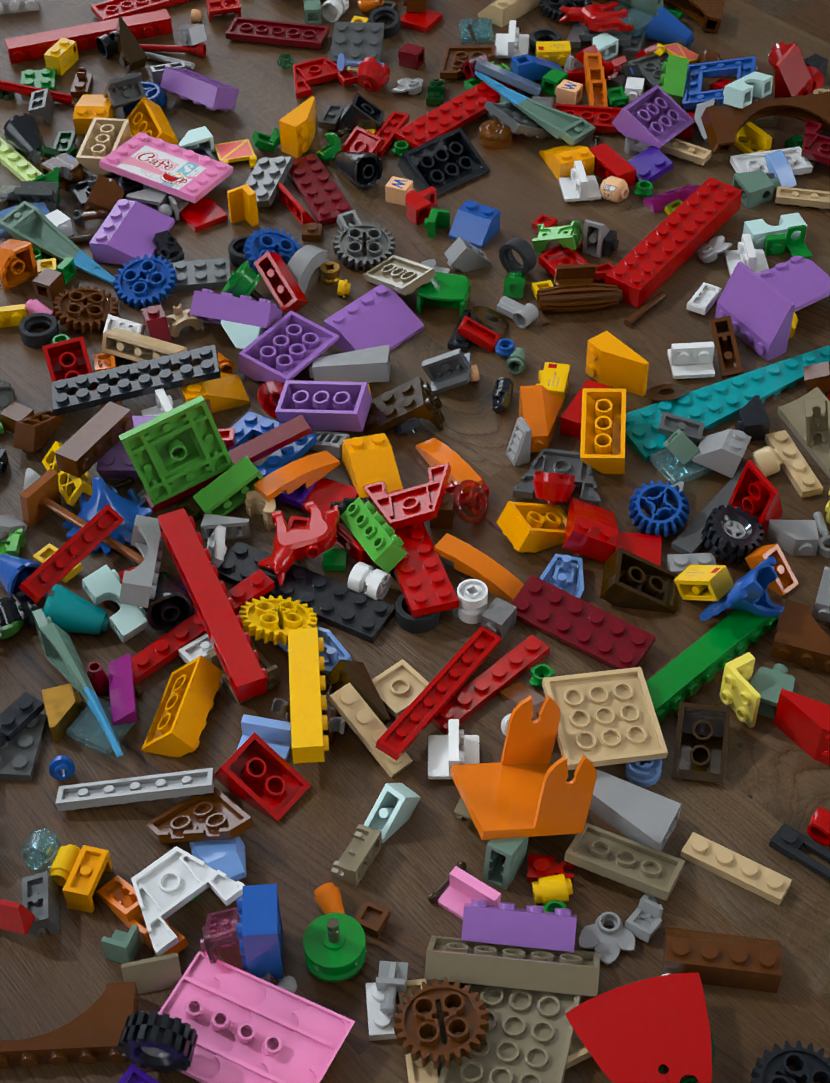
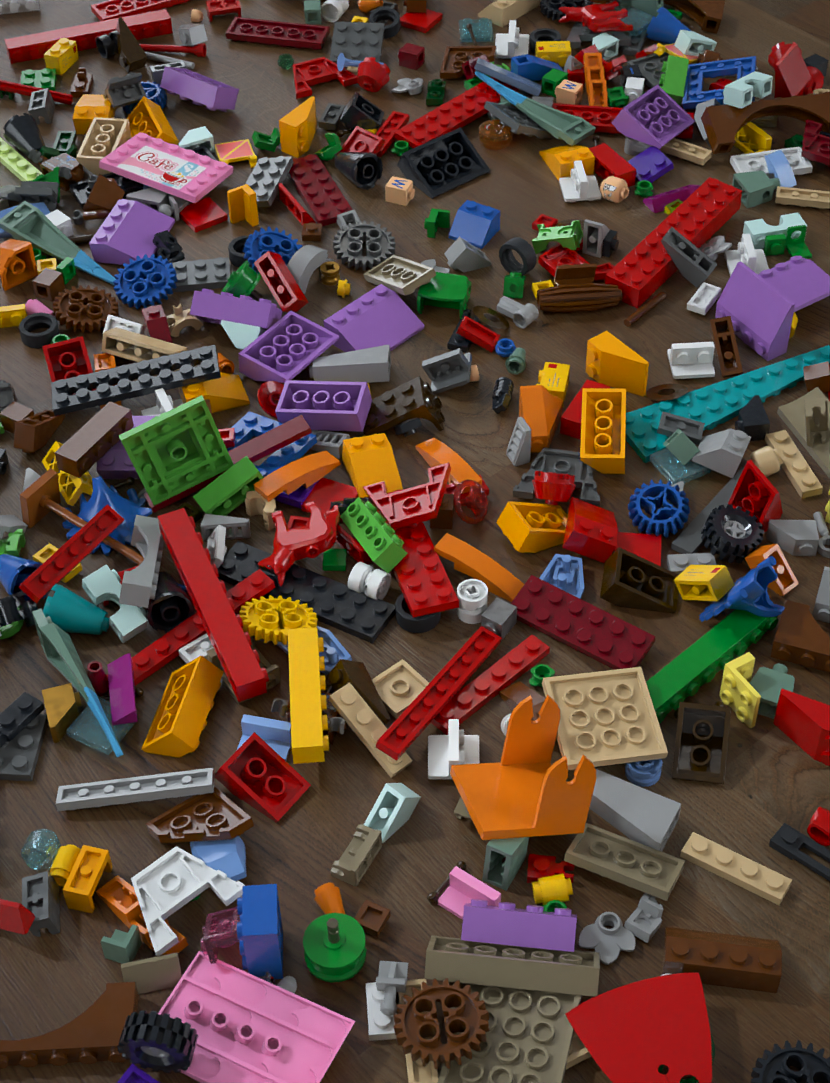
(61, 762): blue plate -> none
(419, 204): red brick -> none
(688, 259): none -> dark grey slope
(693, 43): none -> light aqua slope

